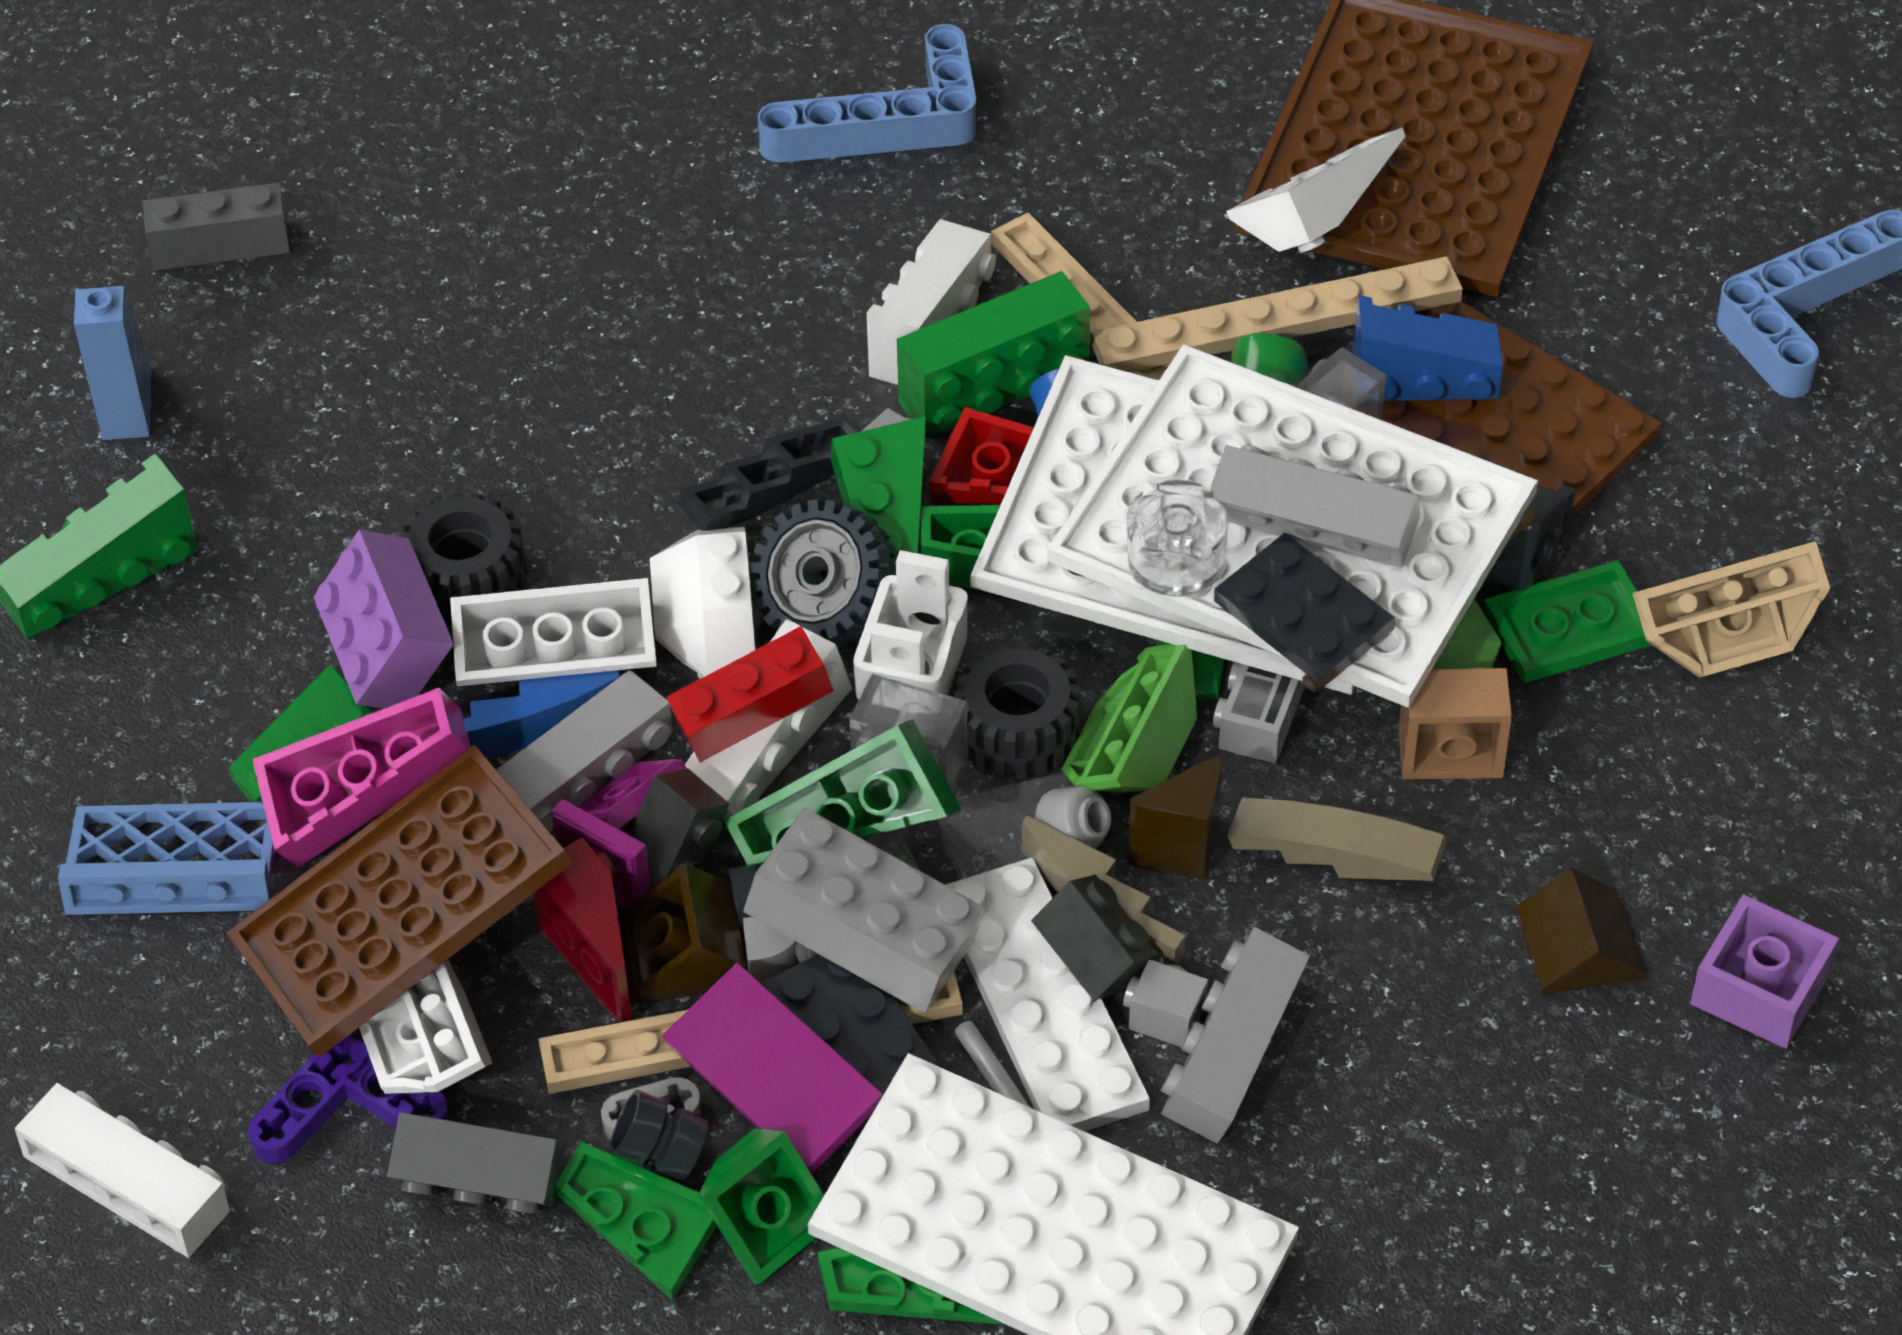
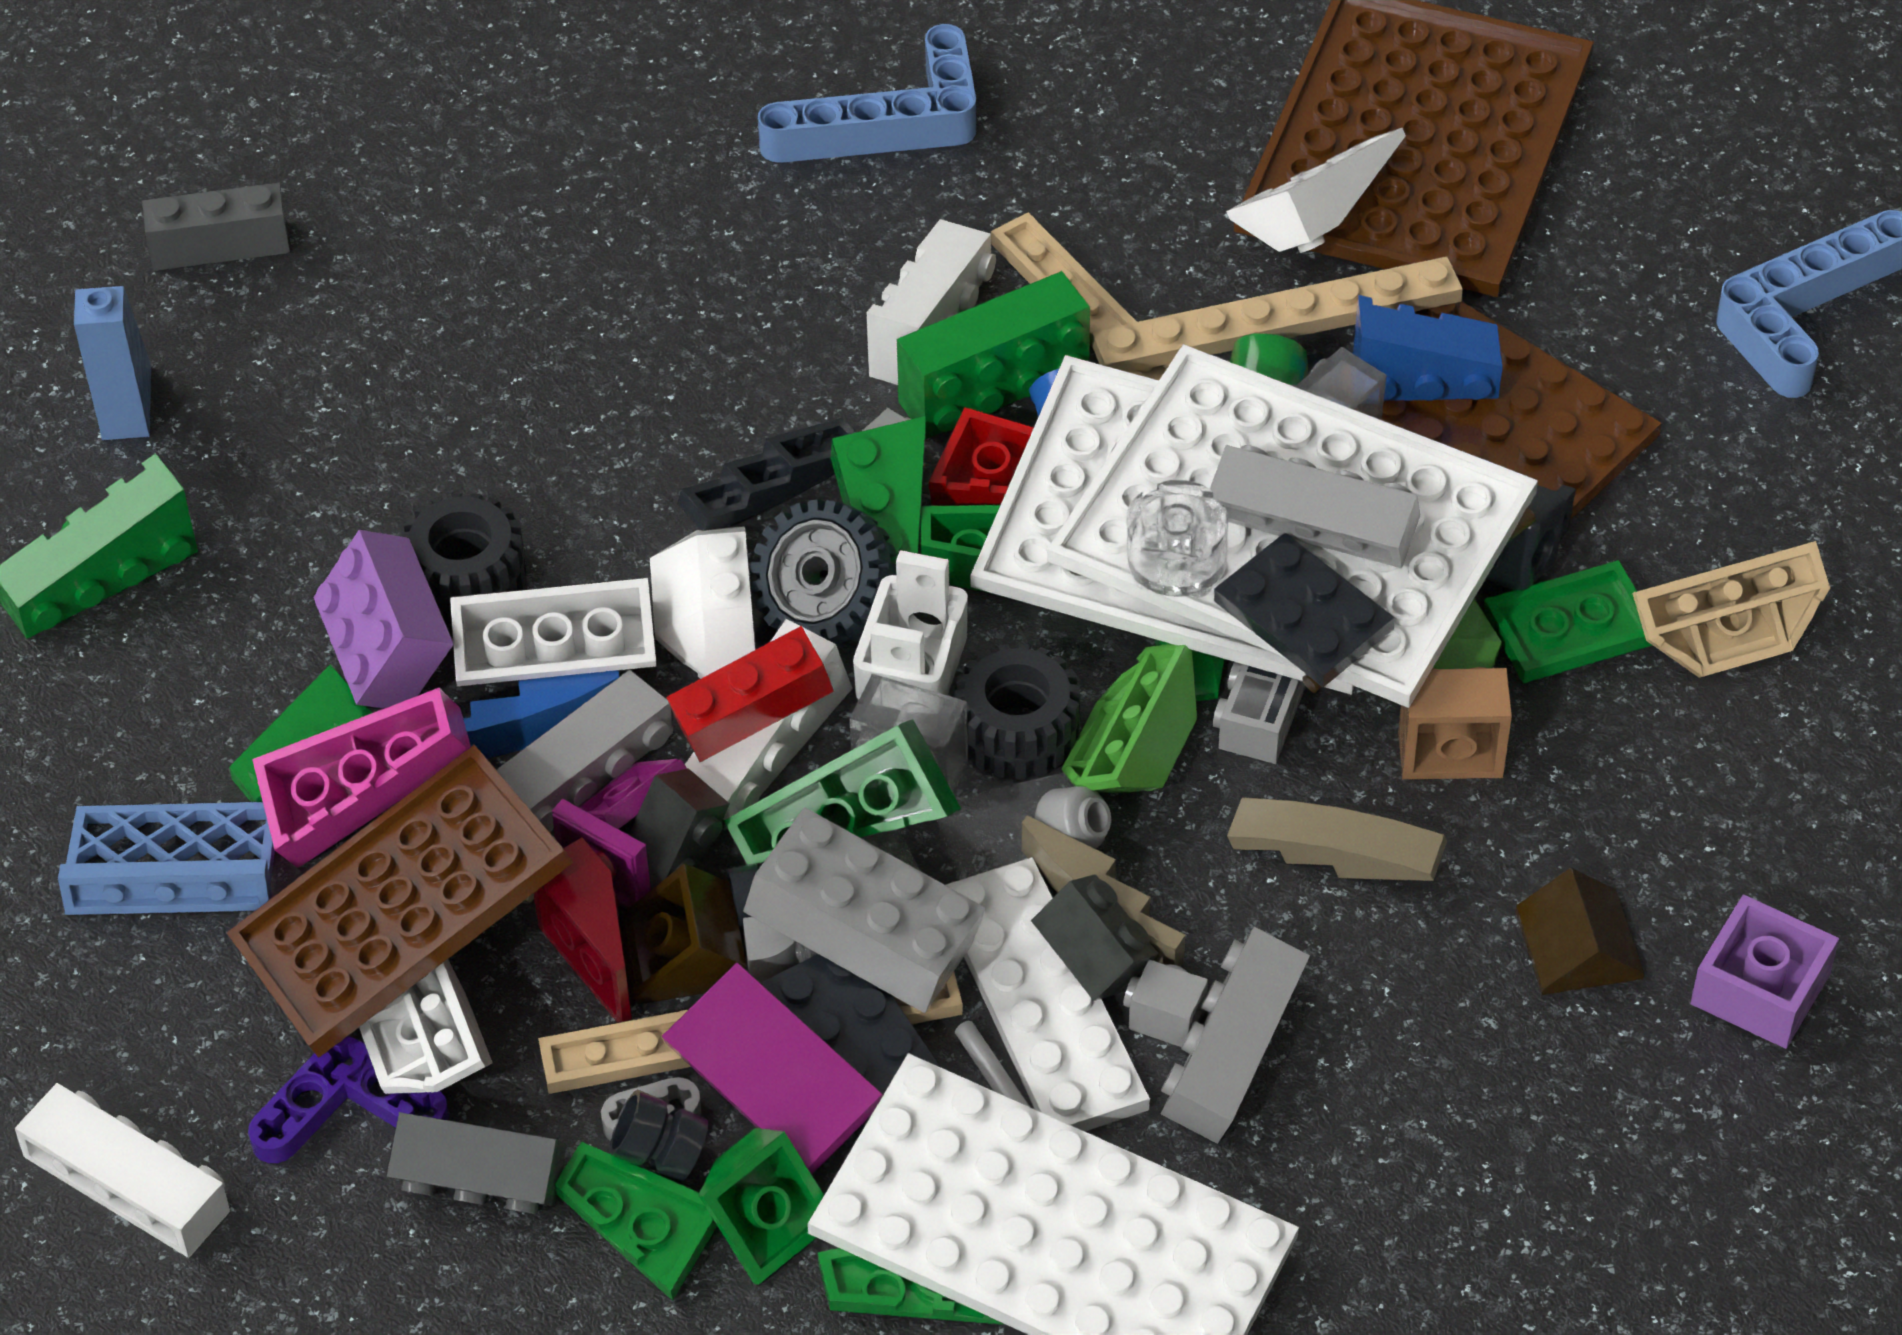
(1177, 822): dark brown slope -> none

